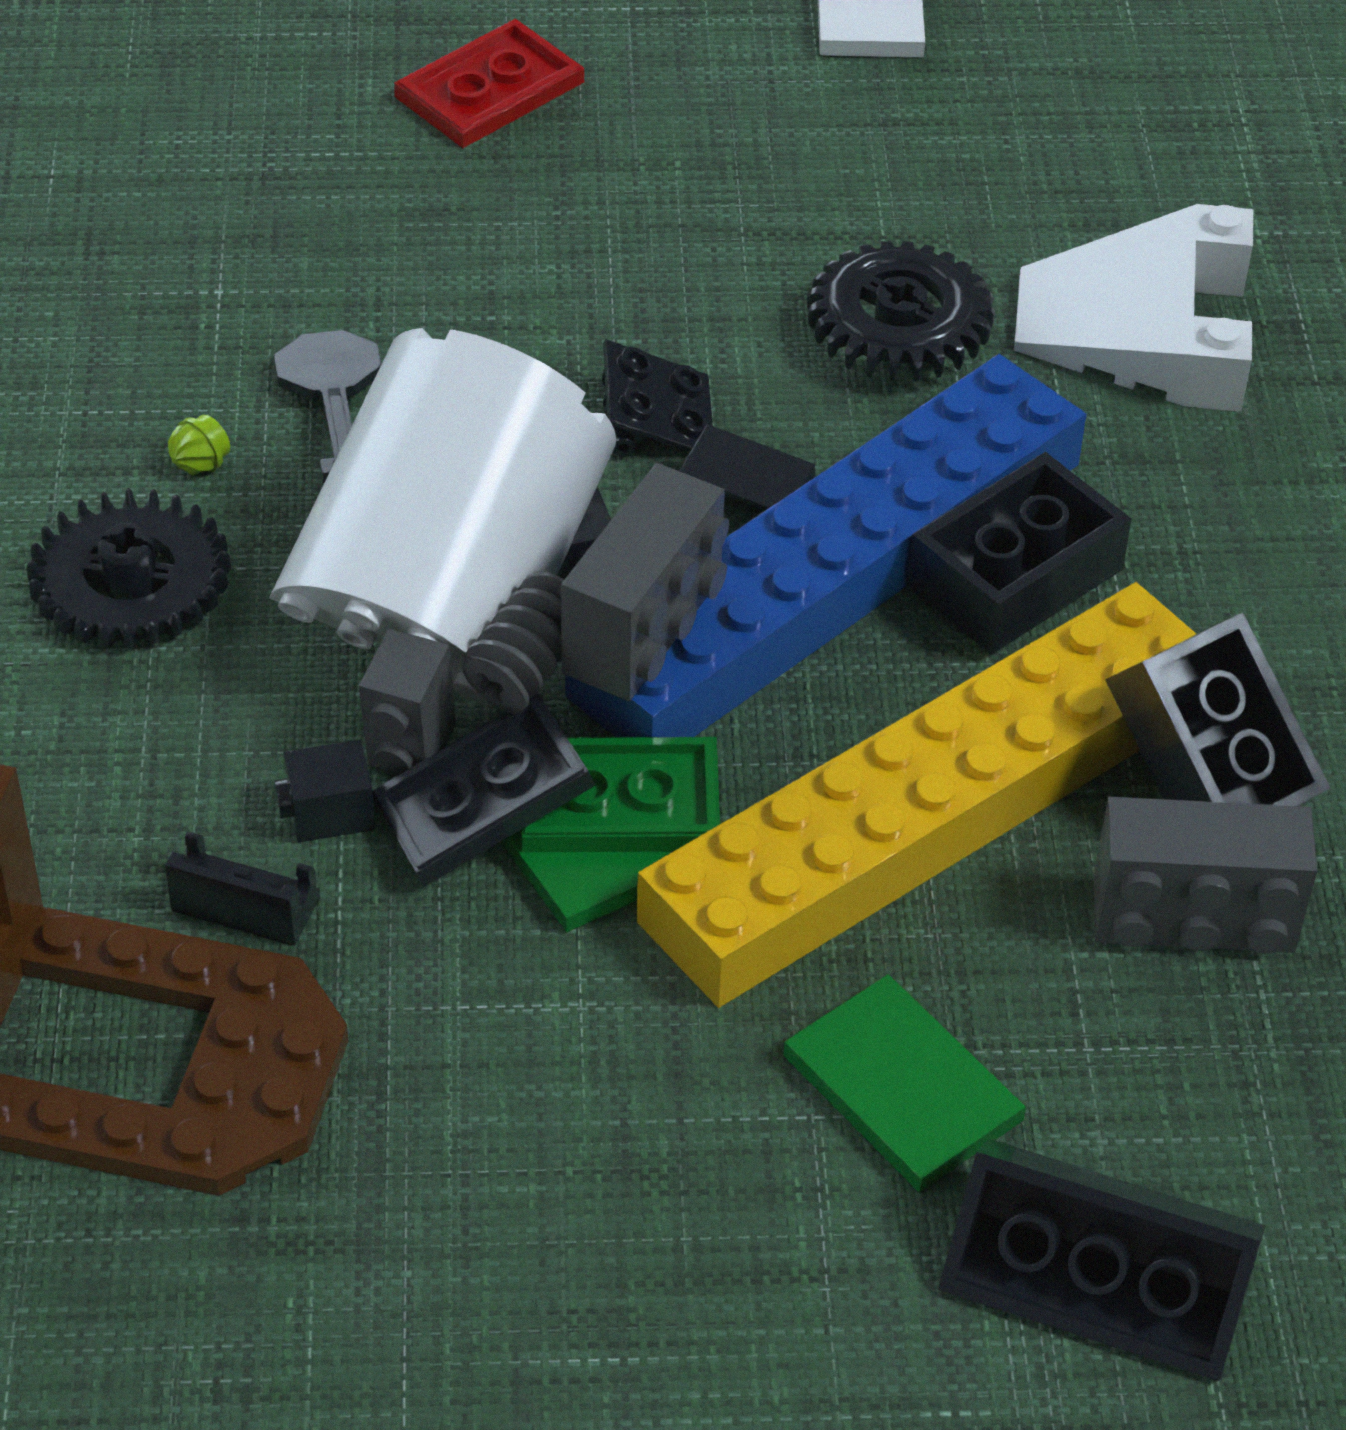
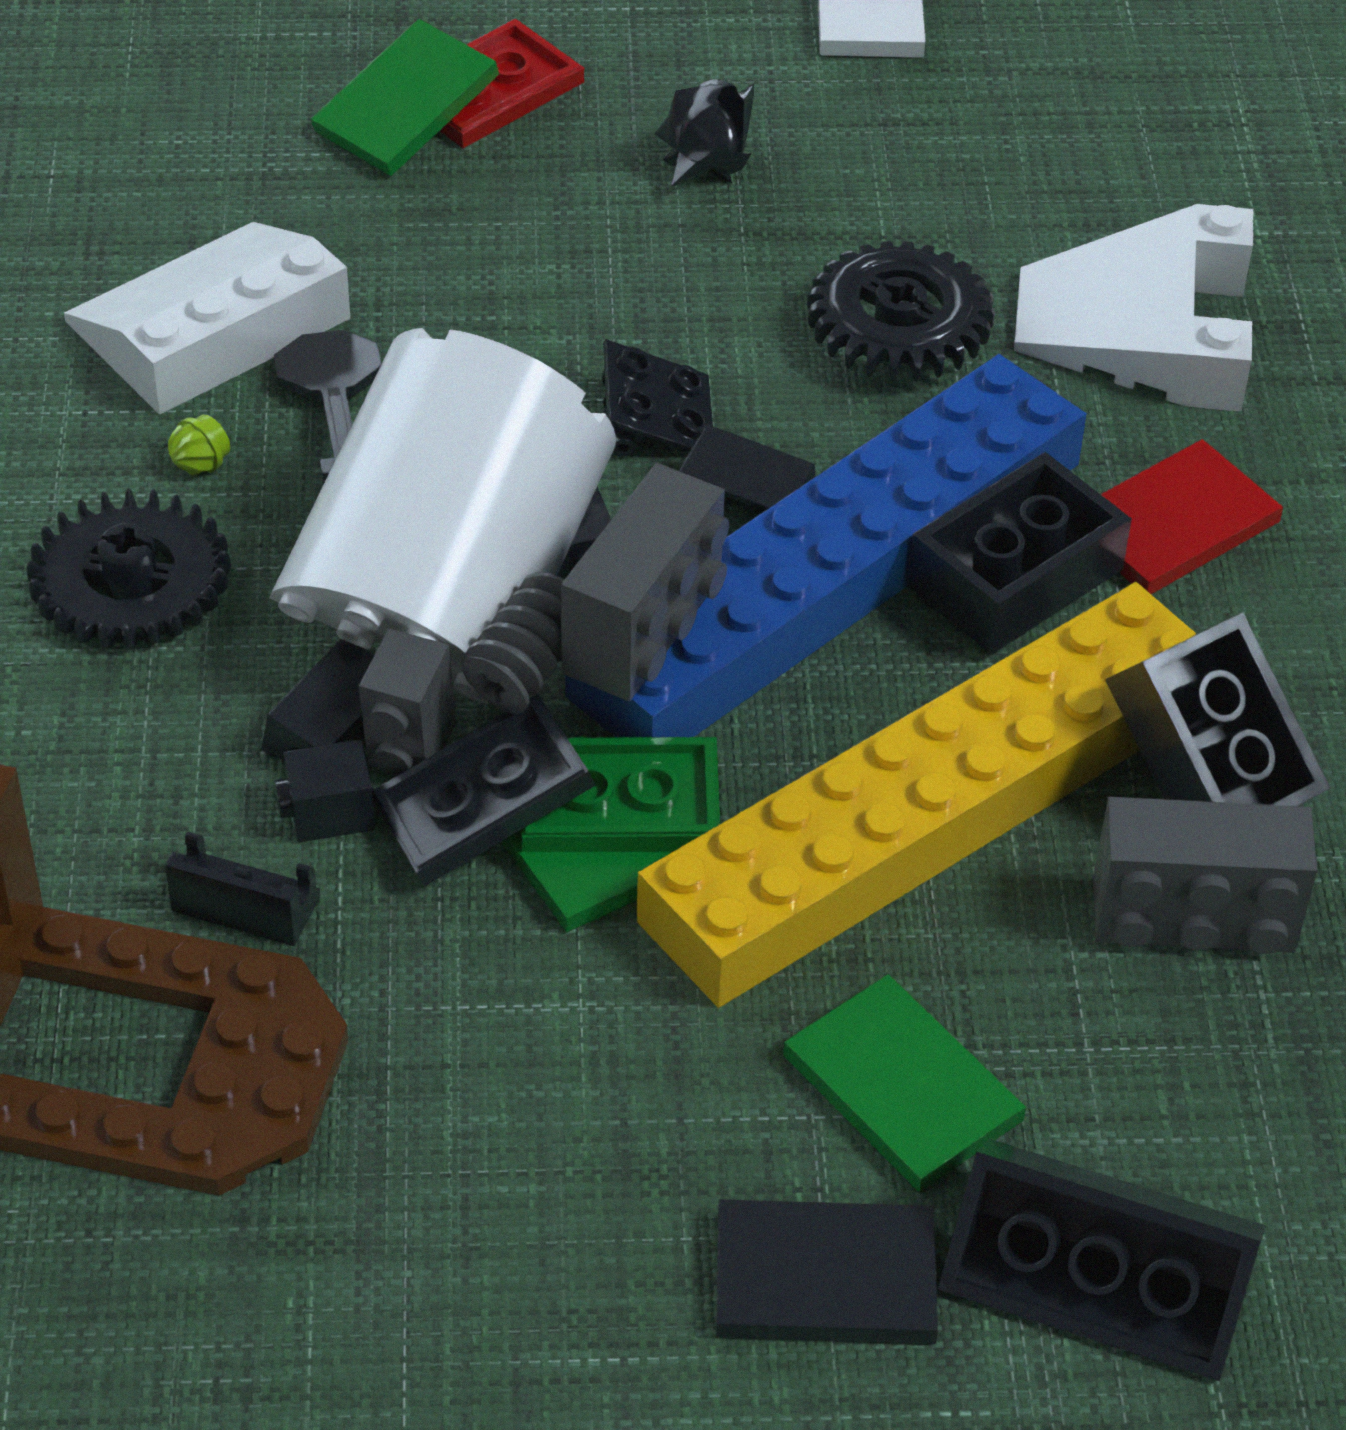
(214, 312): none -> white slope
(320, 704): none -> black hinge
(405, 97): none -> green tile
(707, 130): none -> black hair
(826, 1271): none -> black tile
(1188, 514): none -> red tile

